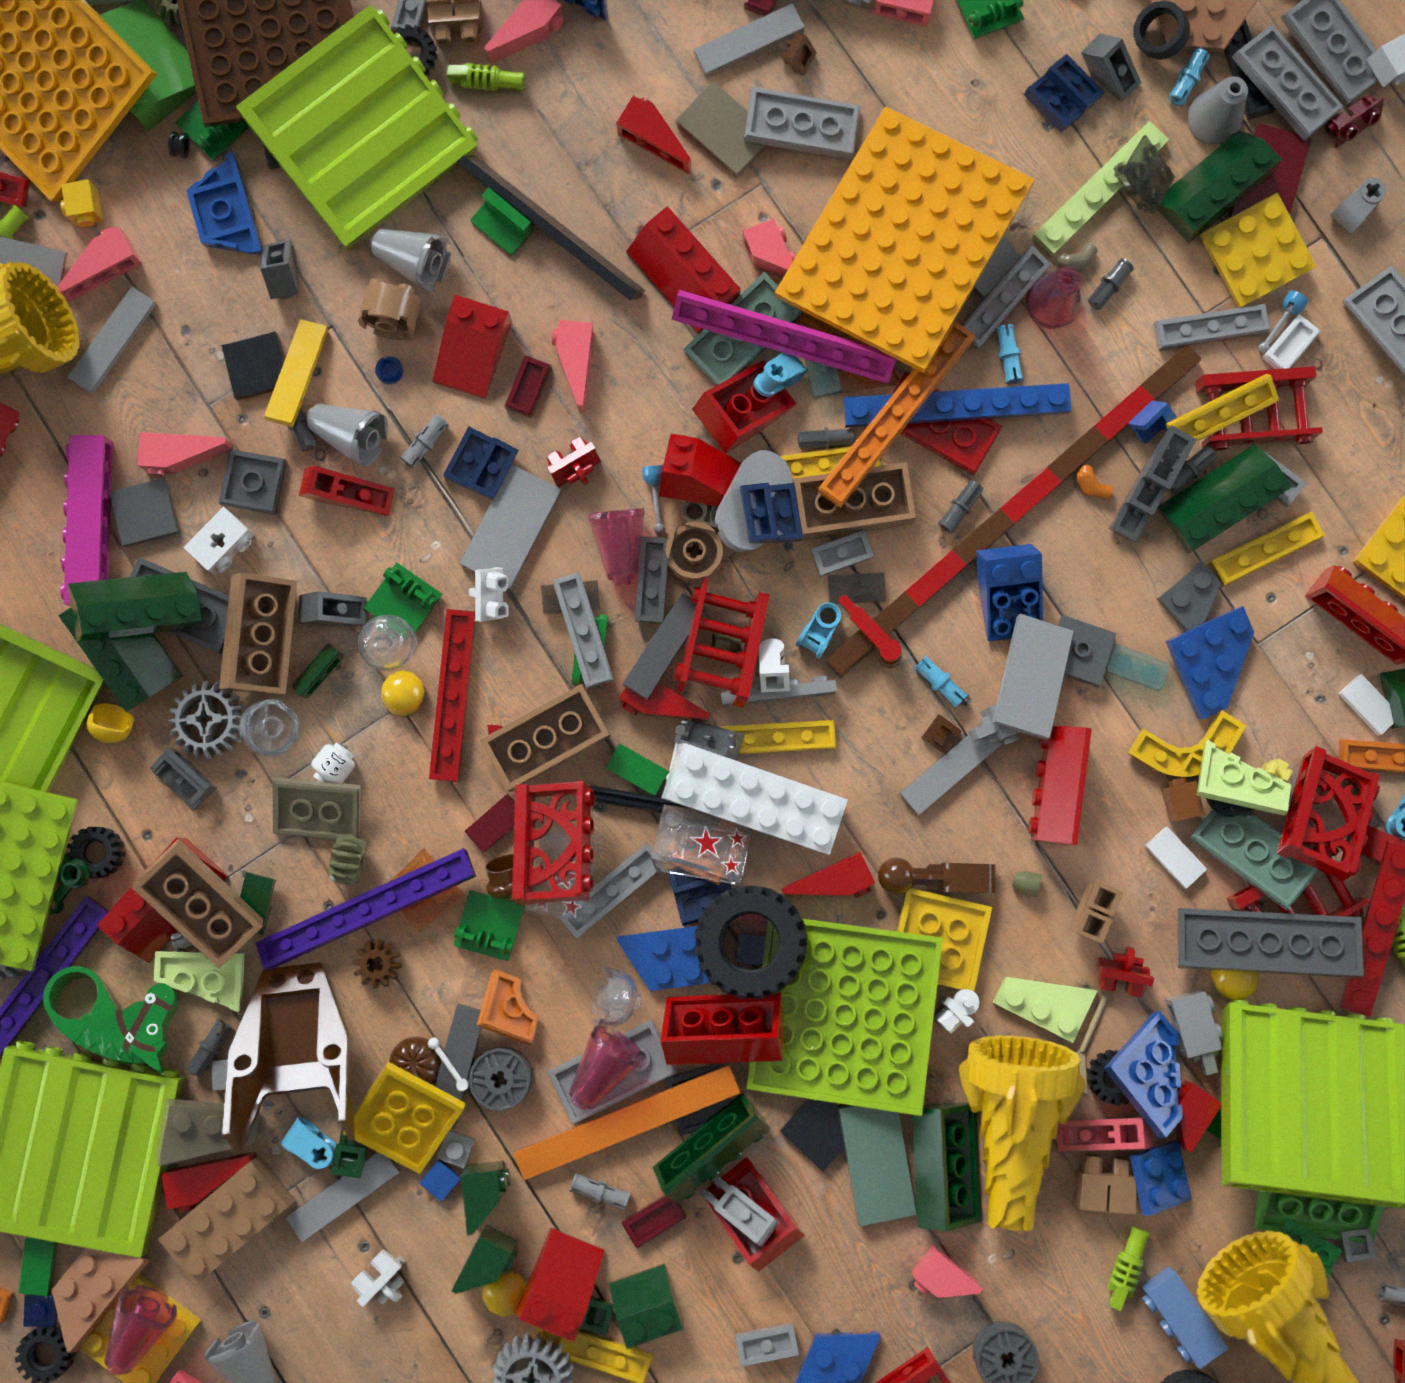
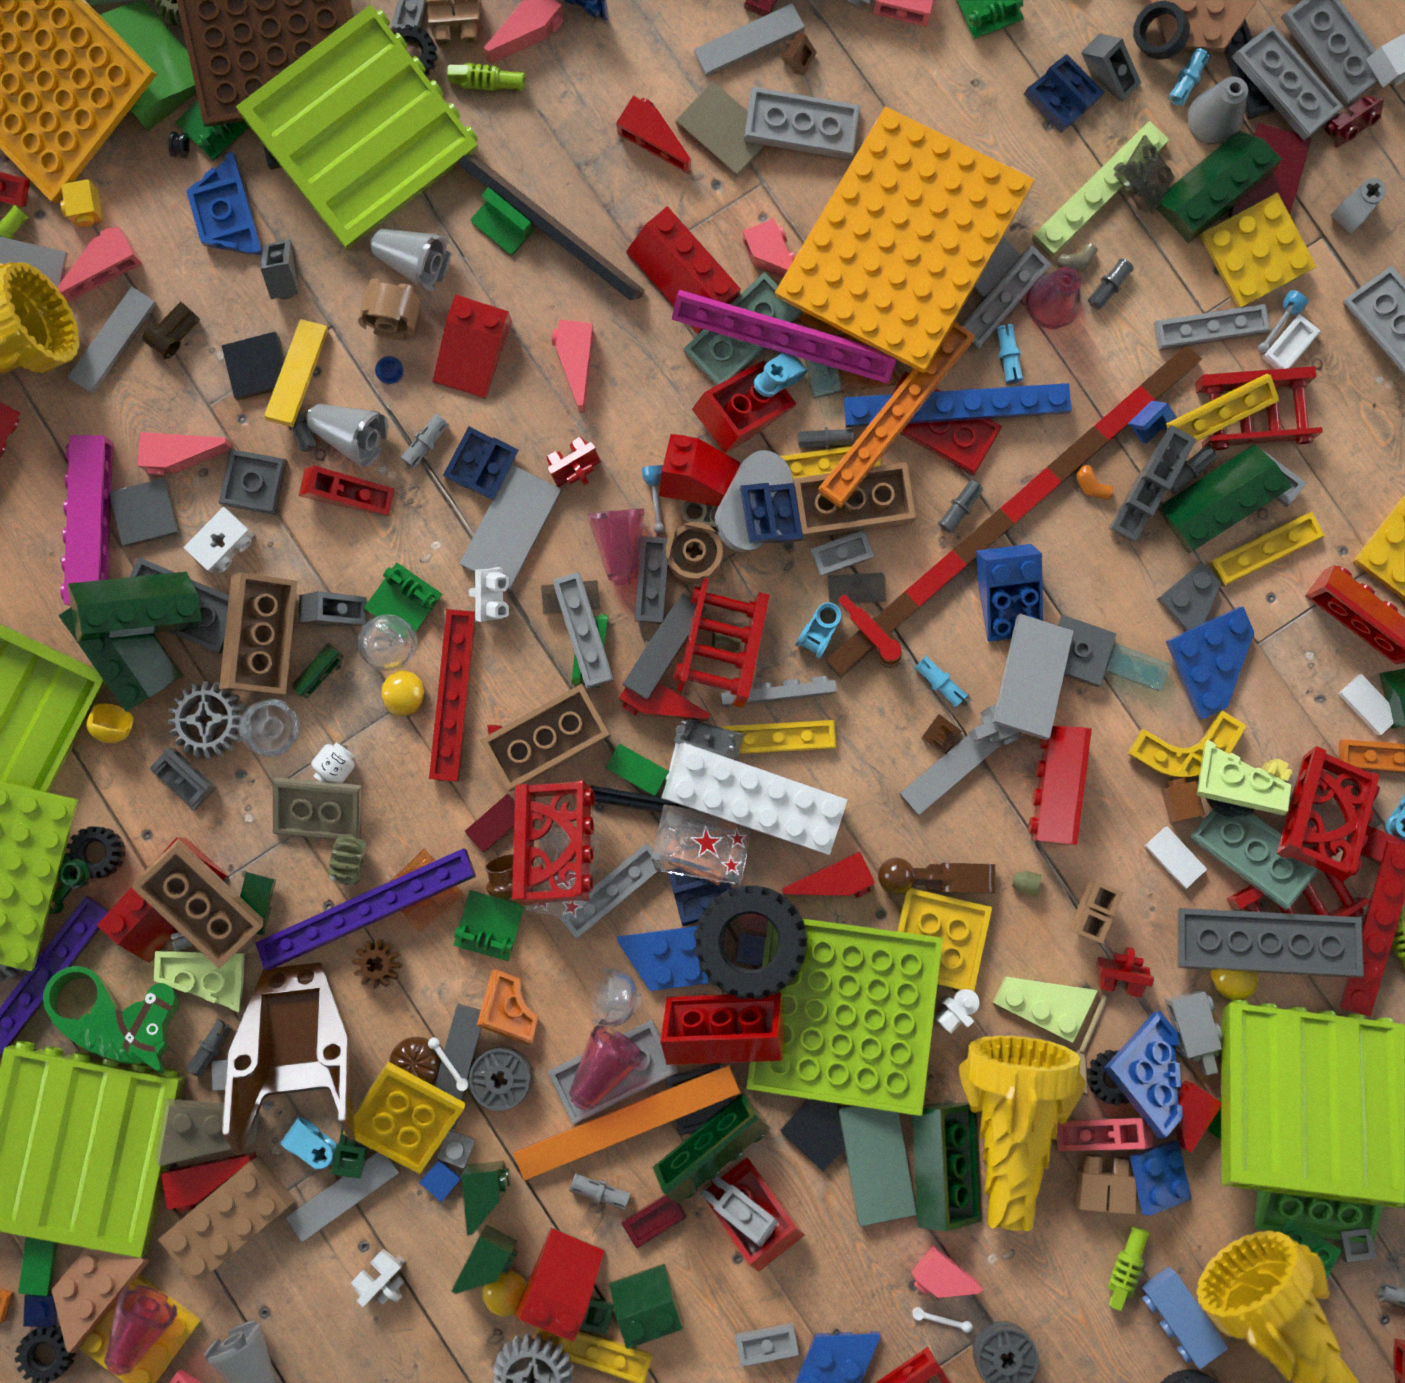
(166, 335): none -> dark brown piece
(528, 386): dark red tile -> none
(773, 671): white leg -> none
(919, 1314): none -> white hinge

